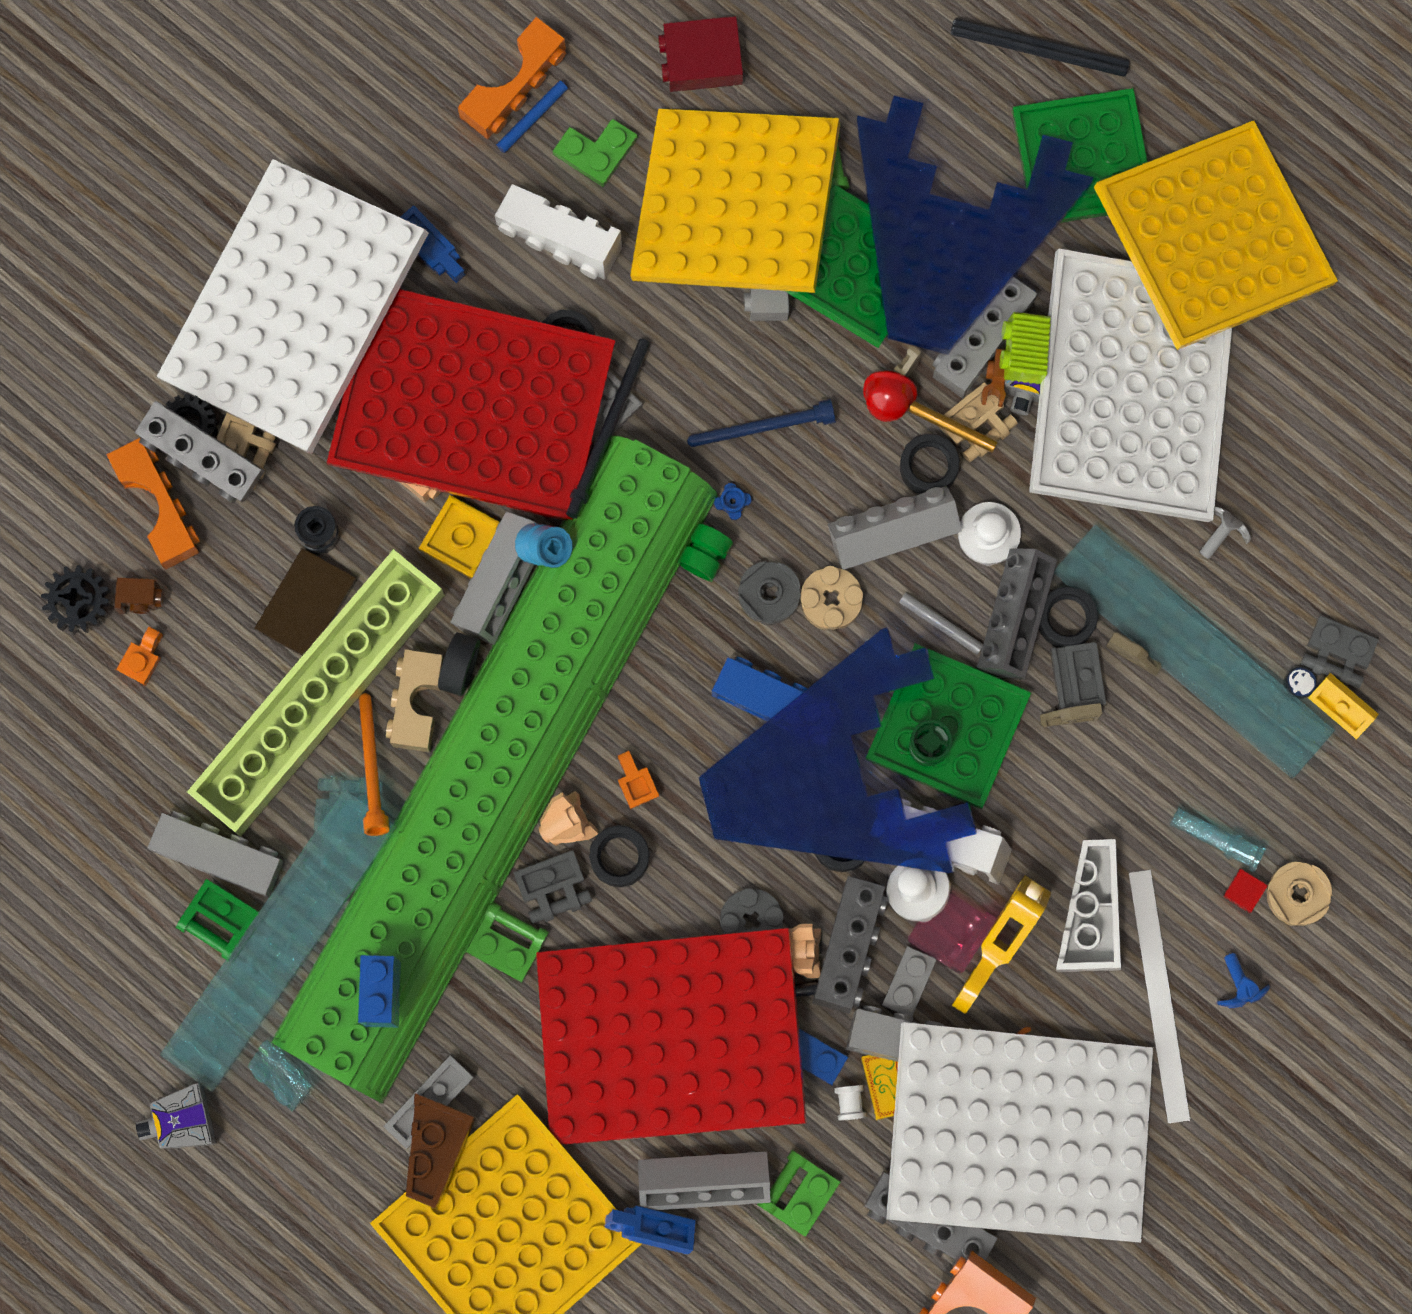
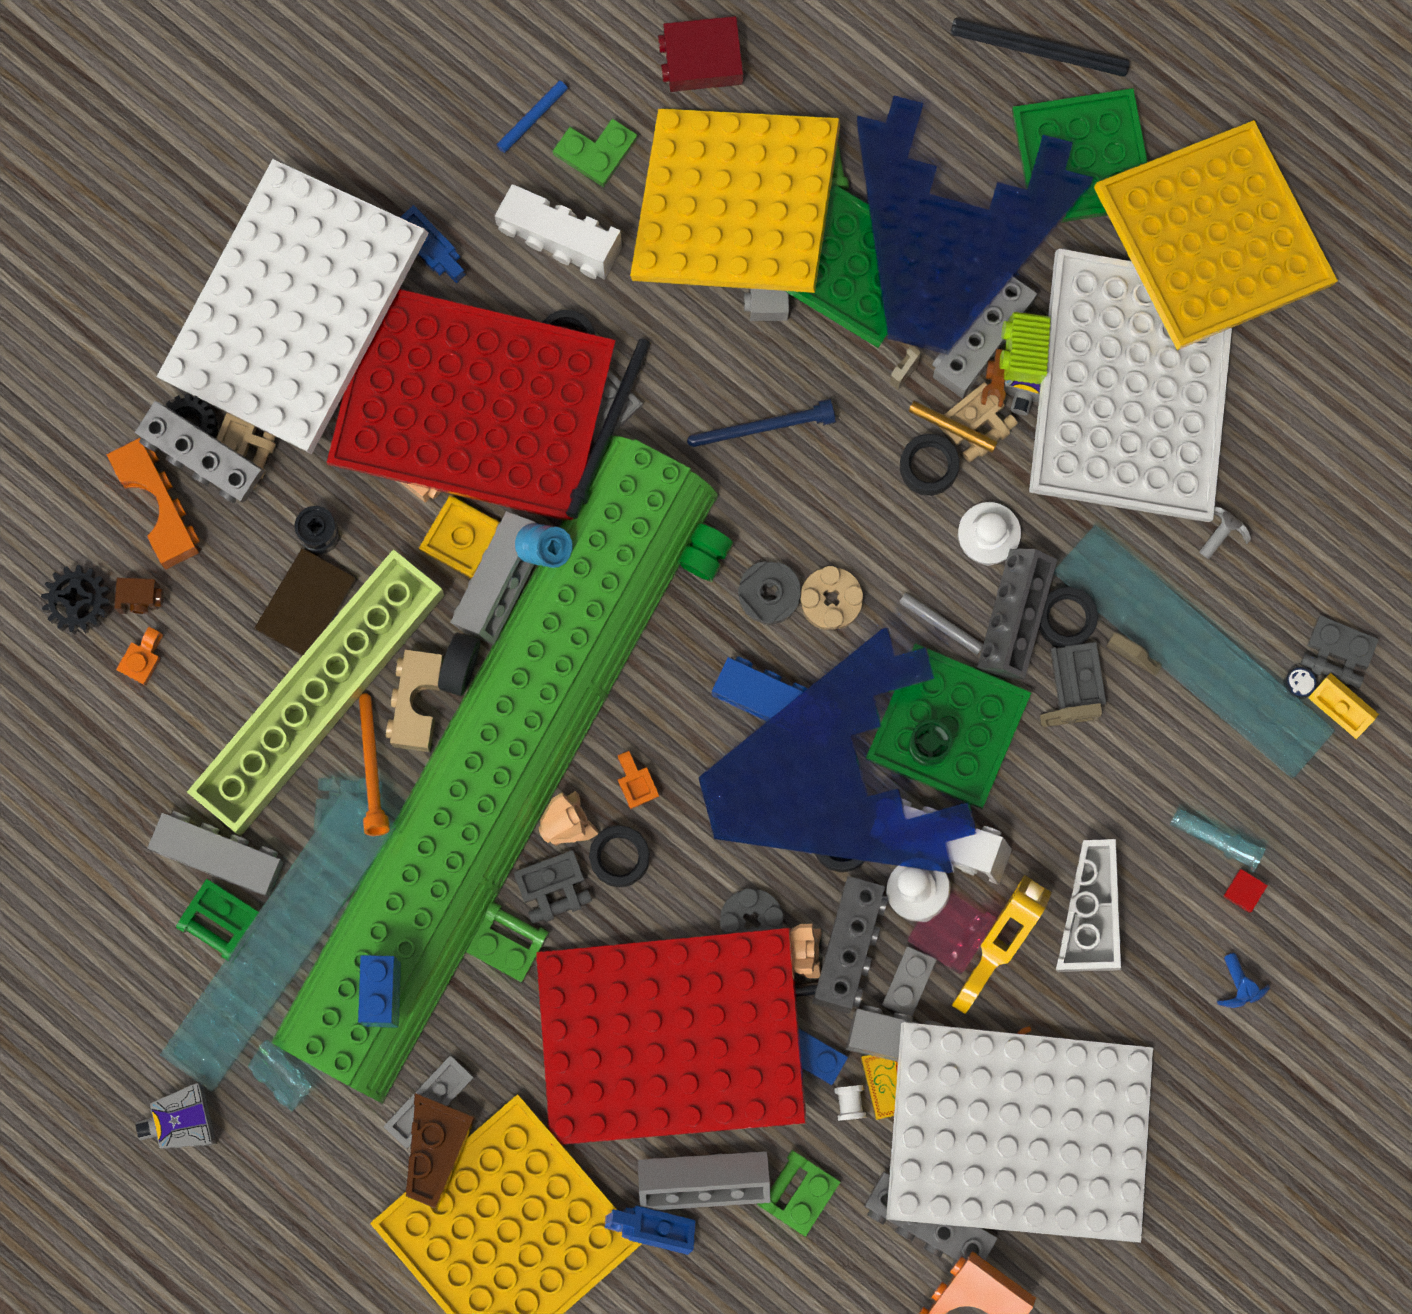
(490, 106): orange arch -> none
(732, 492): blue plate -> none
(888, 395): red helmet -> none
(894, 527): light grey brick -> none
(1159, 996): white sticker -> none
(1303, 876): tan plate -> none

